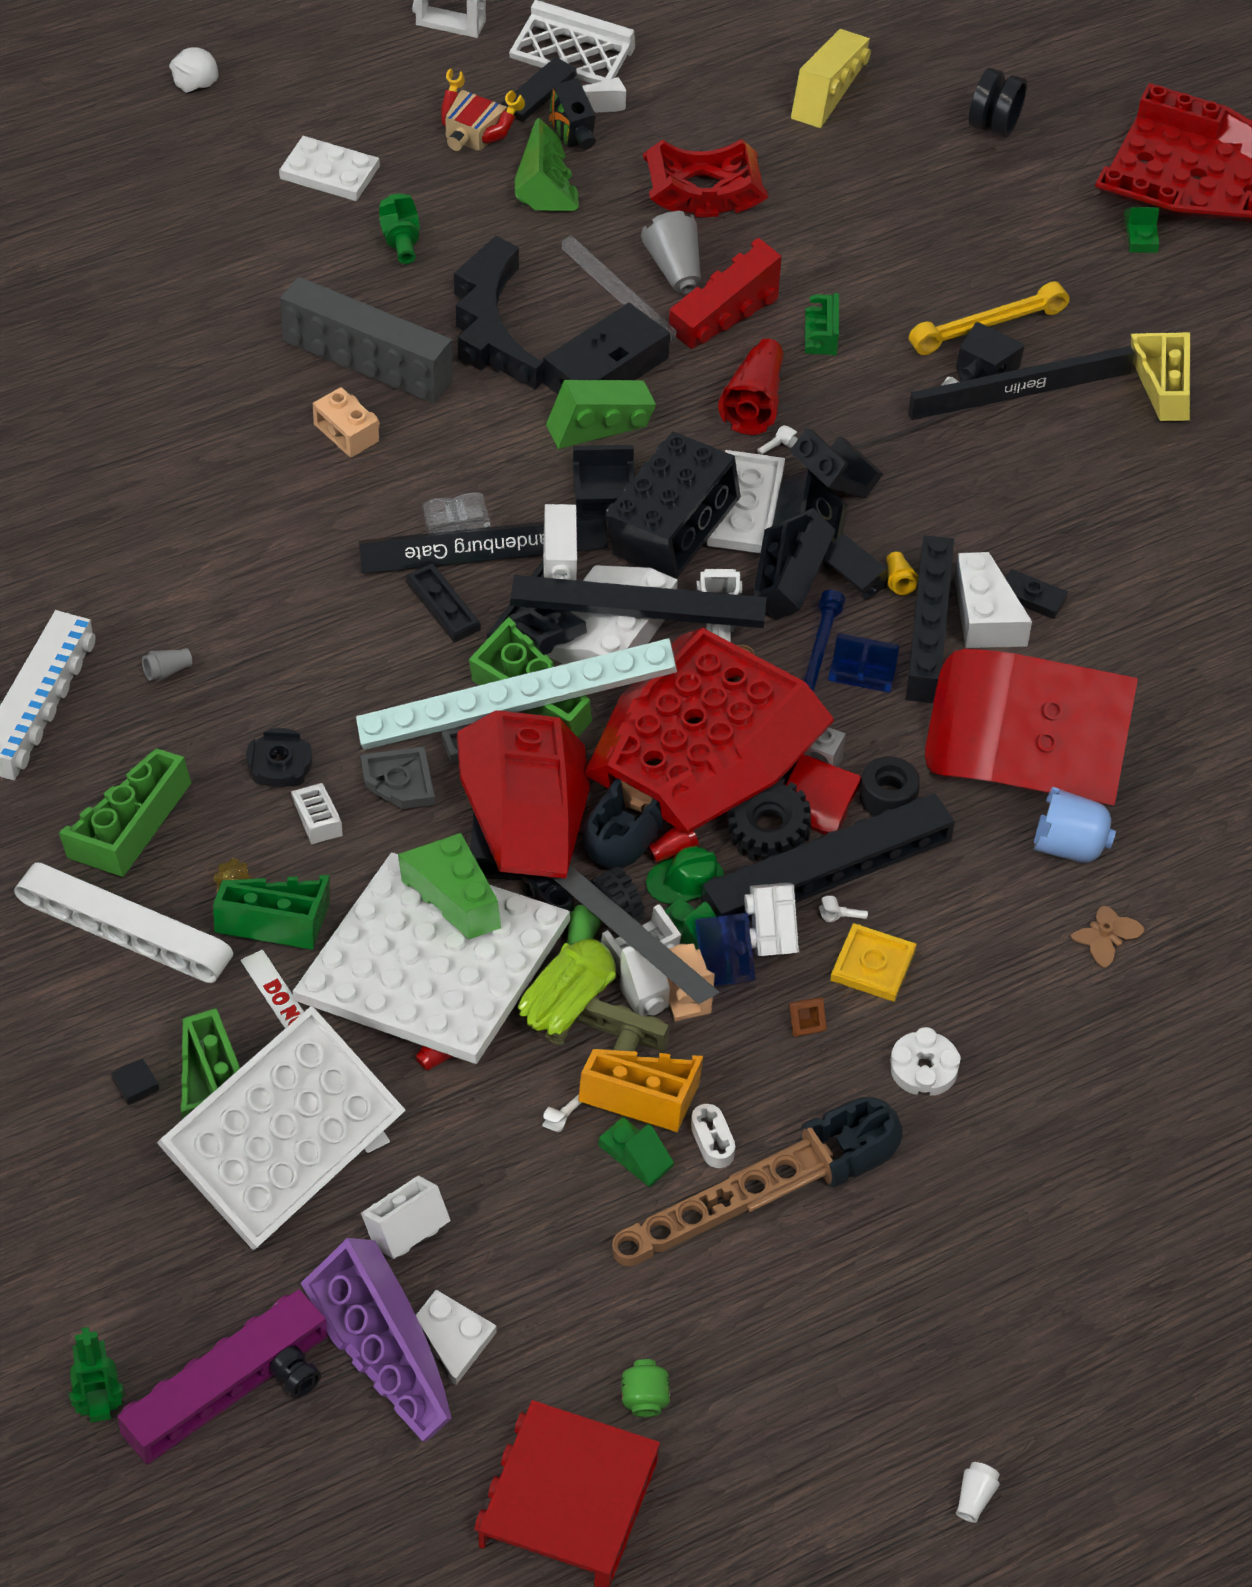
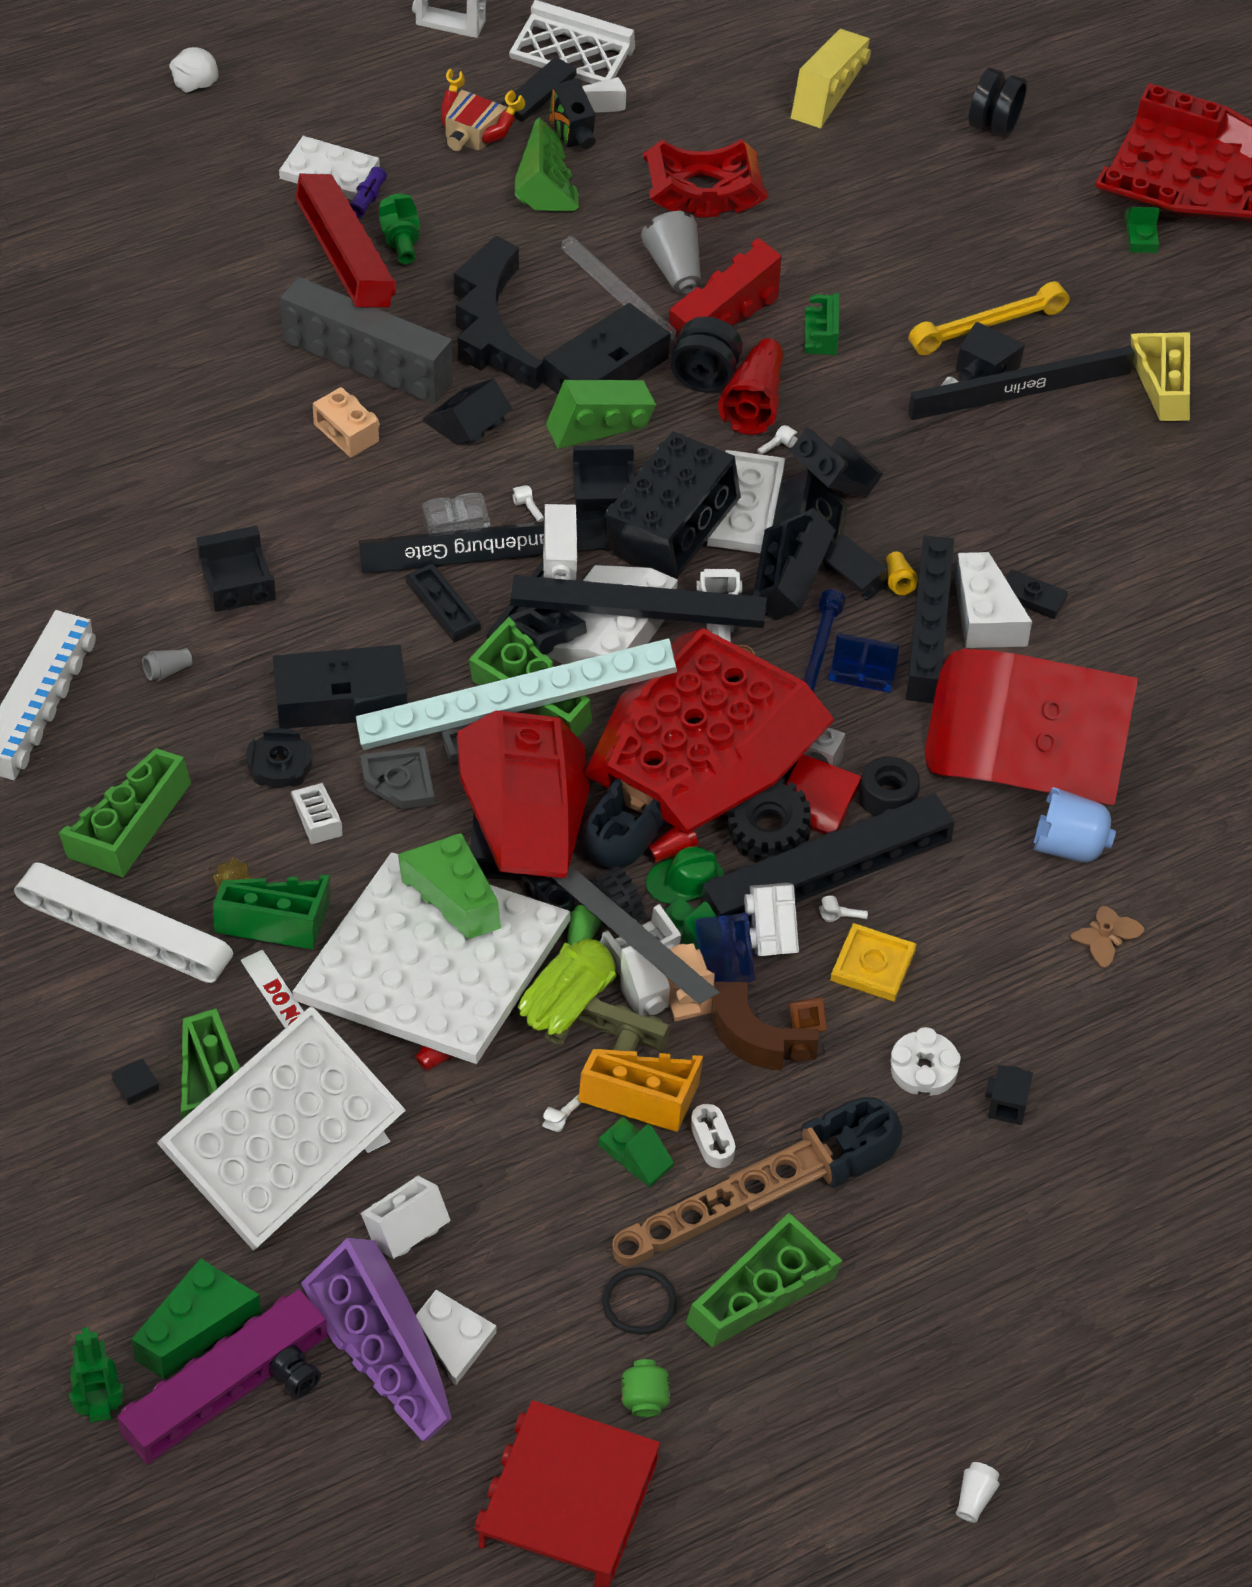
(192, 1318): none -> green wedge
(235, 569): none -> black panel
(337, 685): none -> black brick
(345, 241): none -> red brick
(374, 181): none -> dark purple pin
(470, 412): none -> black slope
(523, 495): none -> white hand
(634, 1329): none -> black piece
(706, 354): none -> black wheel
(752, 1038): none -> reddish brown arch
(766, 1279): none -> bright green wedge
(1009, 1094): none -> black brick

